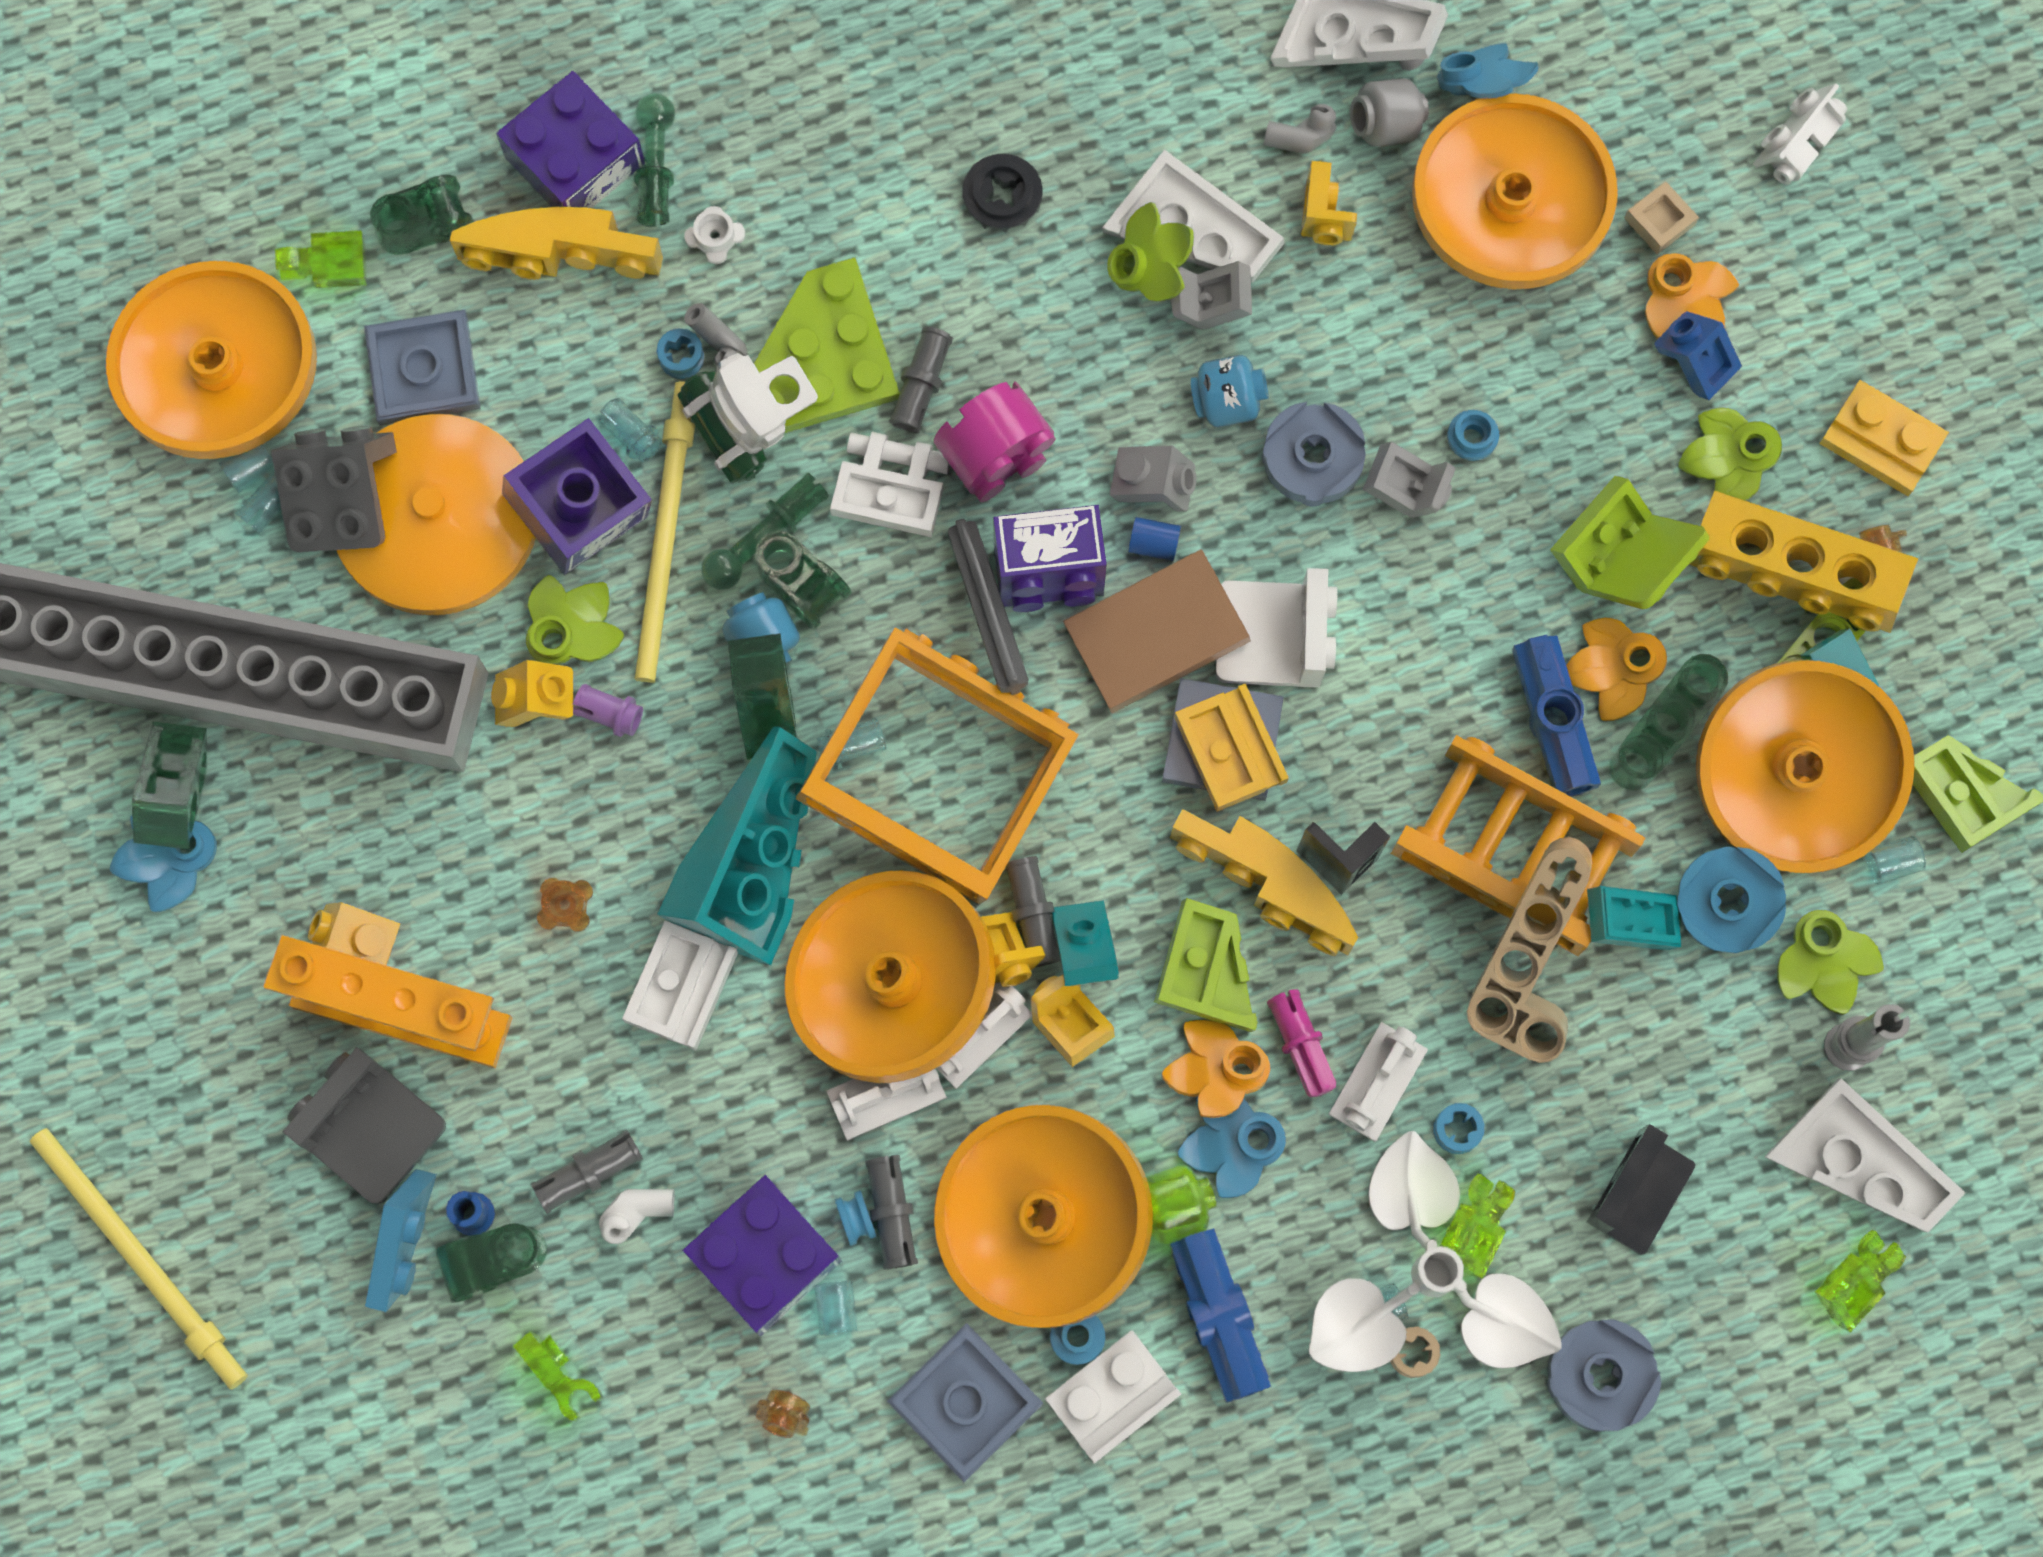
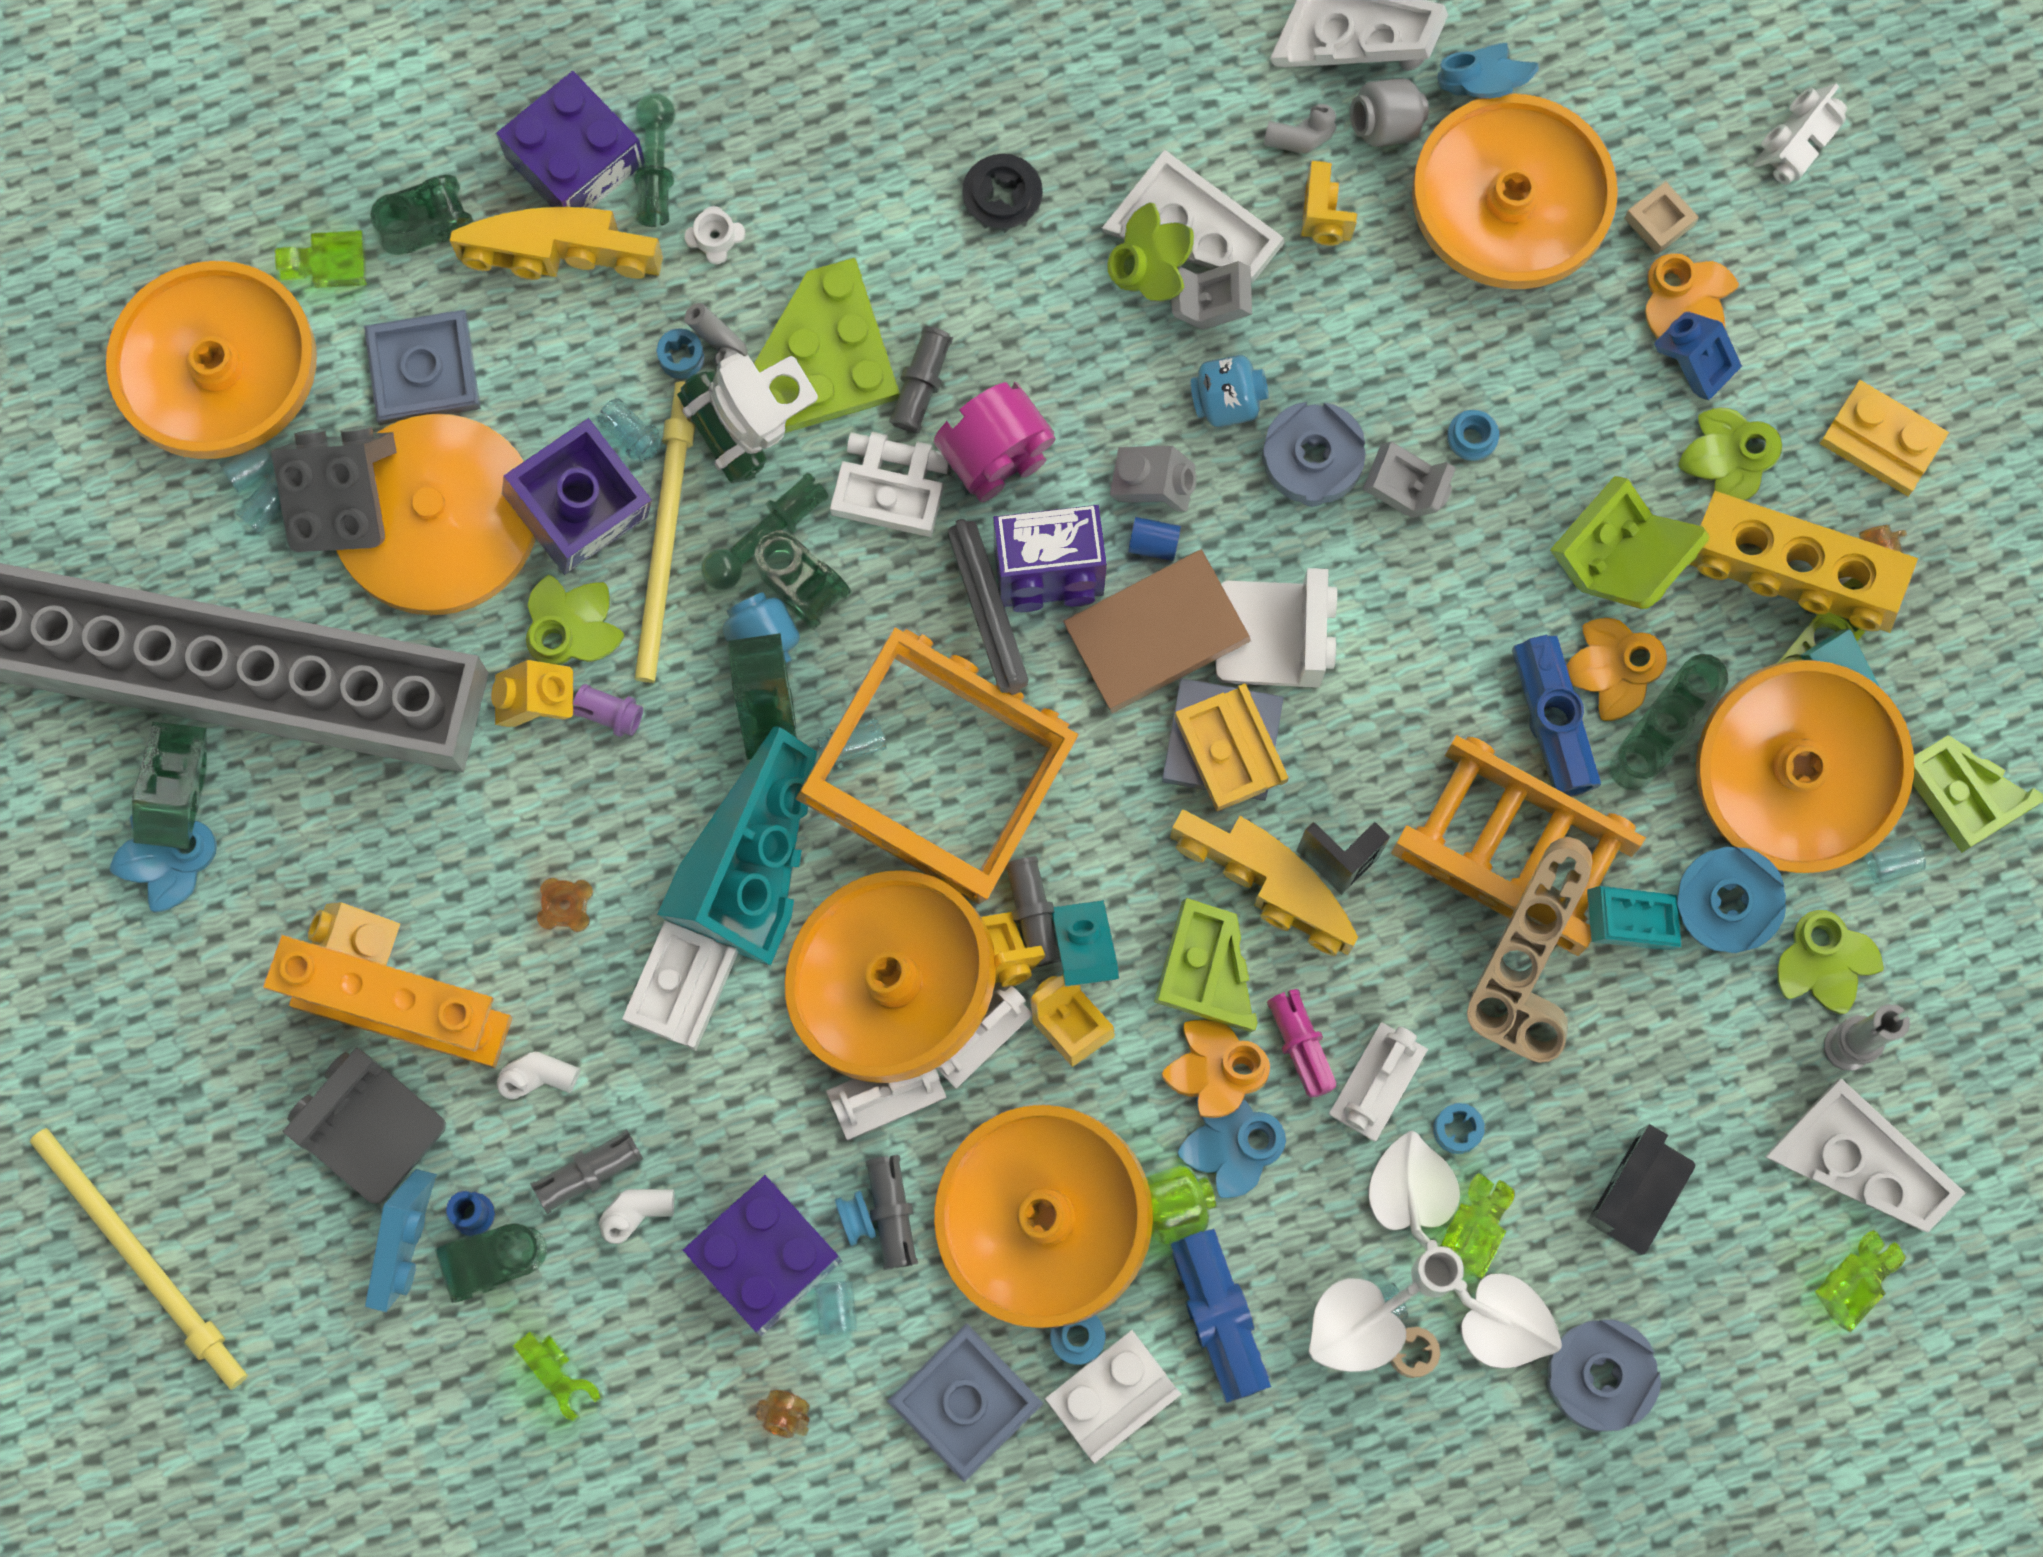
(534, 1071): none -> white arm

